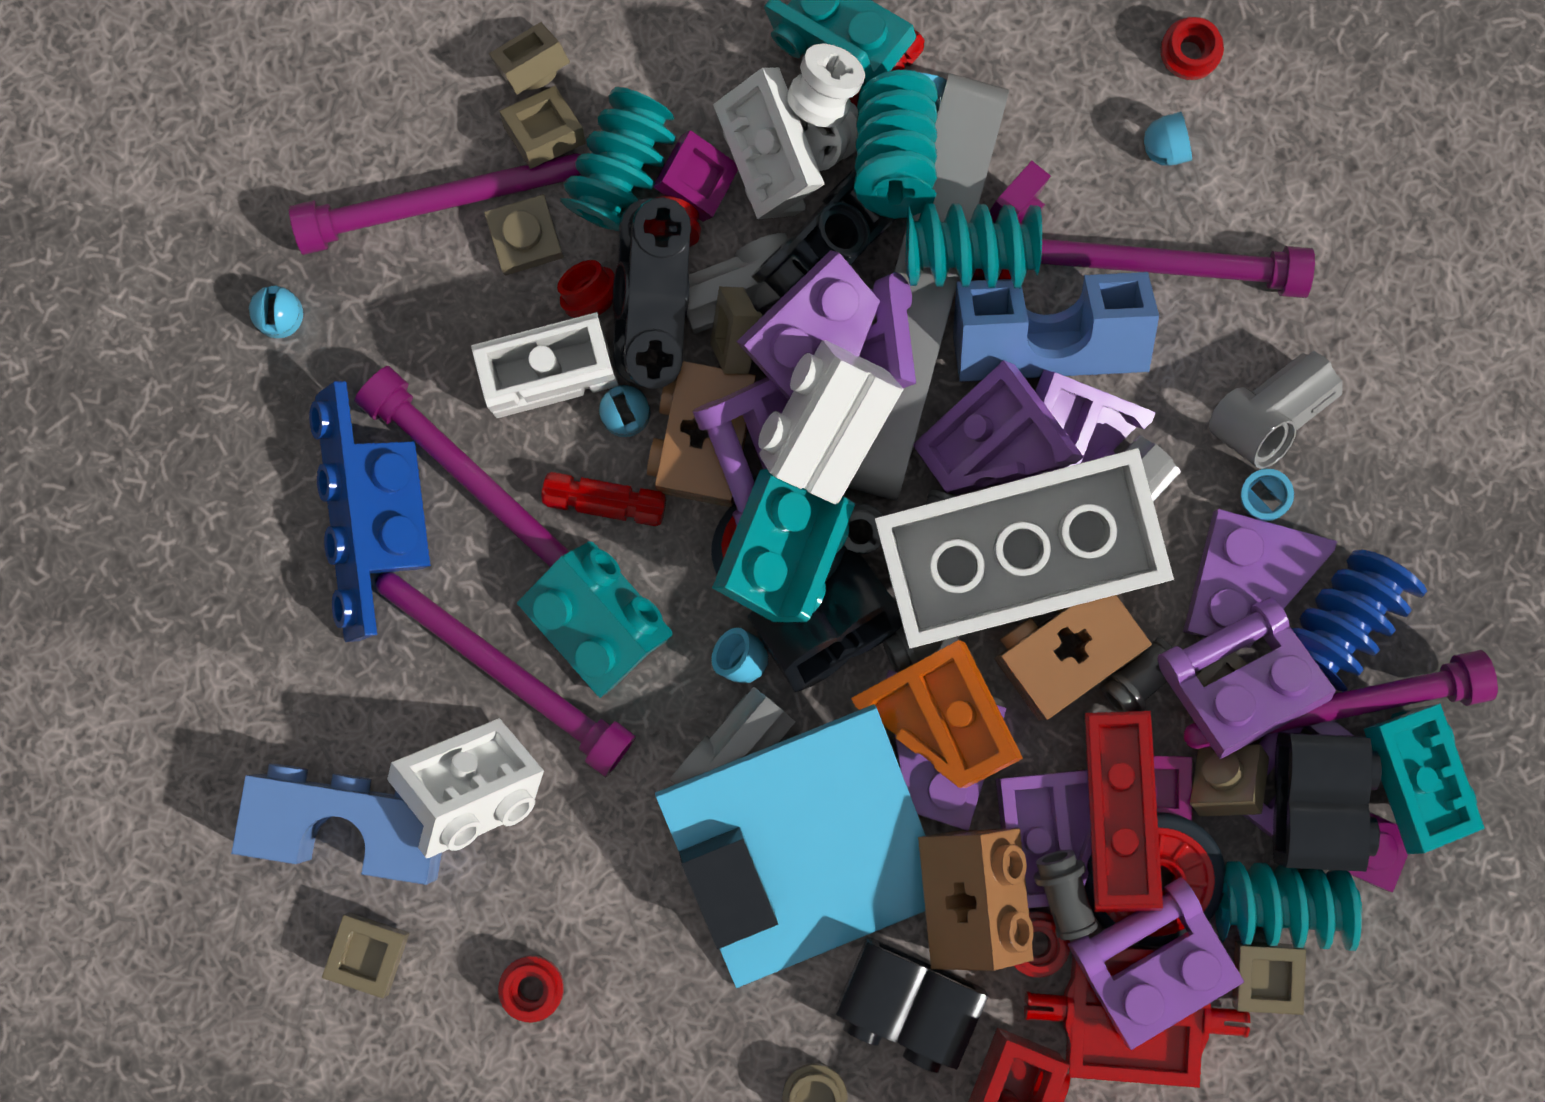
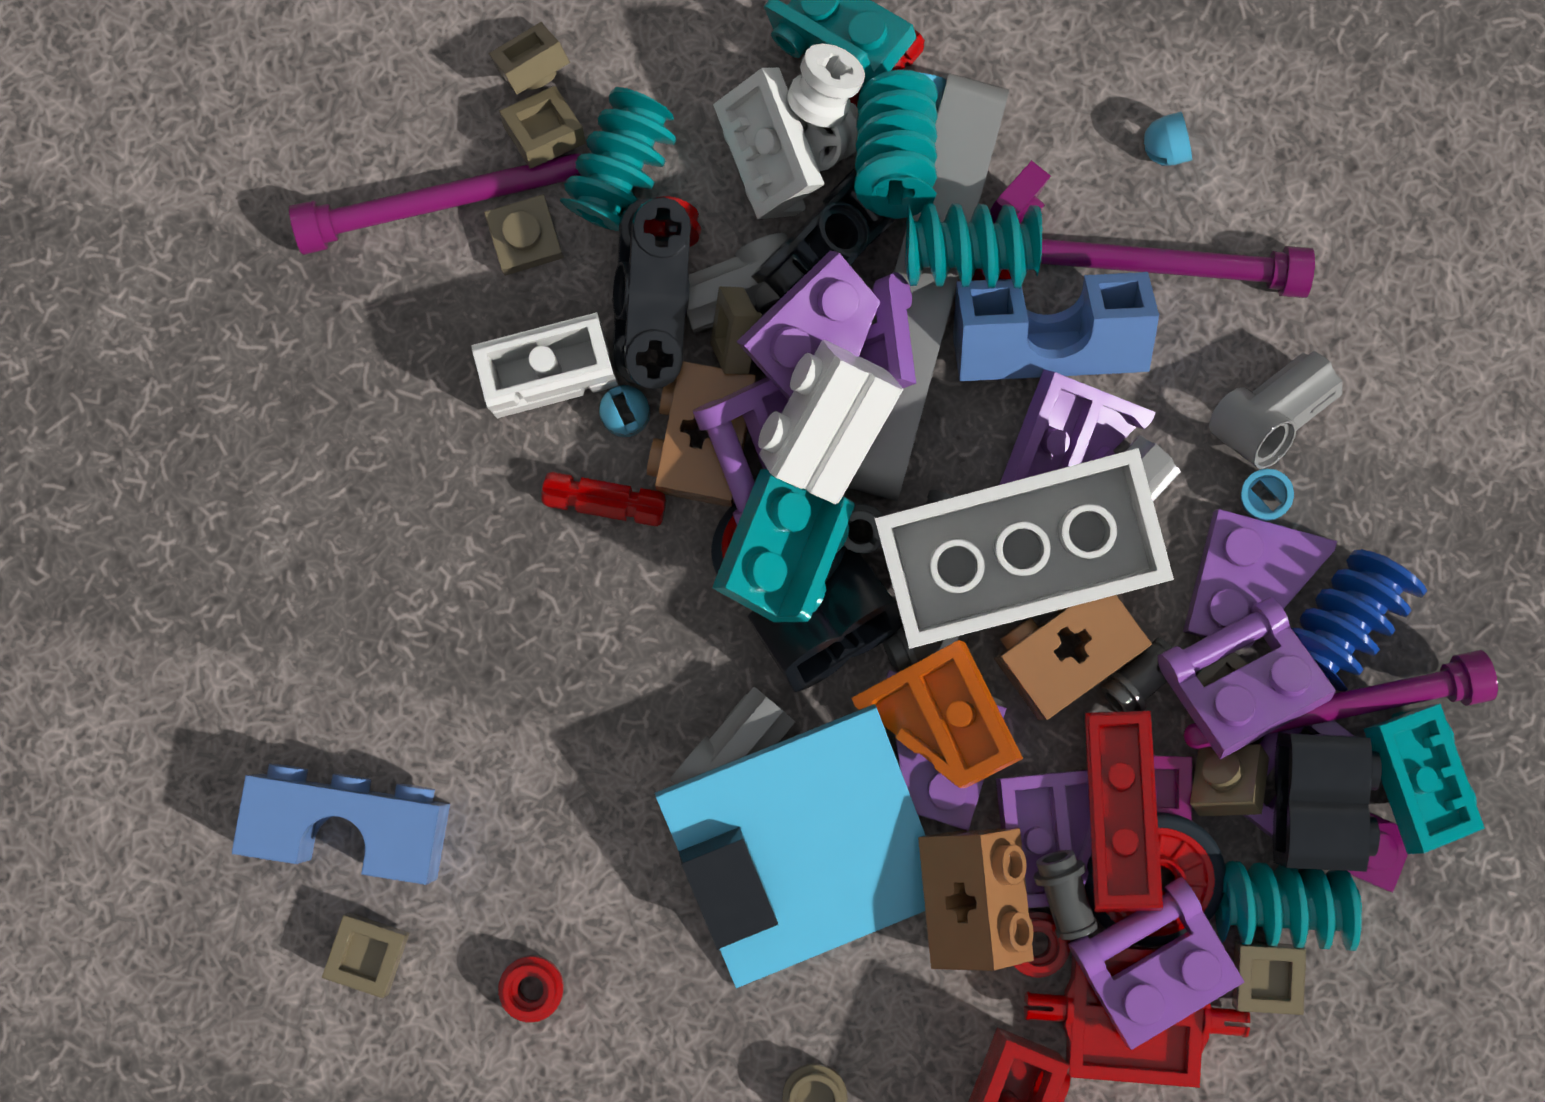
(285, 311): medium azure hinge -> none
(371, 510): blue bracket -> none
(387, 398): magenta piece -> none
(467, 786): white bracket -> none
(586, 289): red plate -> none
(594, 617): teal bracket -> none
(600, 741): magenta piece -> none
(697, 174): magenta plate -> none
(739, 656): medium azure hinge -> none
(911, 1005): black brick -> none
(995, 436): medium lavender wing -> none
(1204, 35): red plate -> none

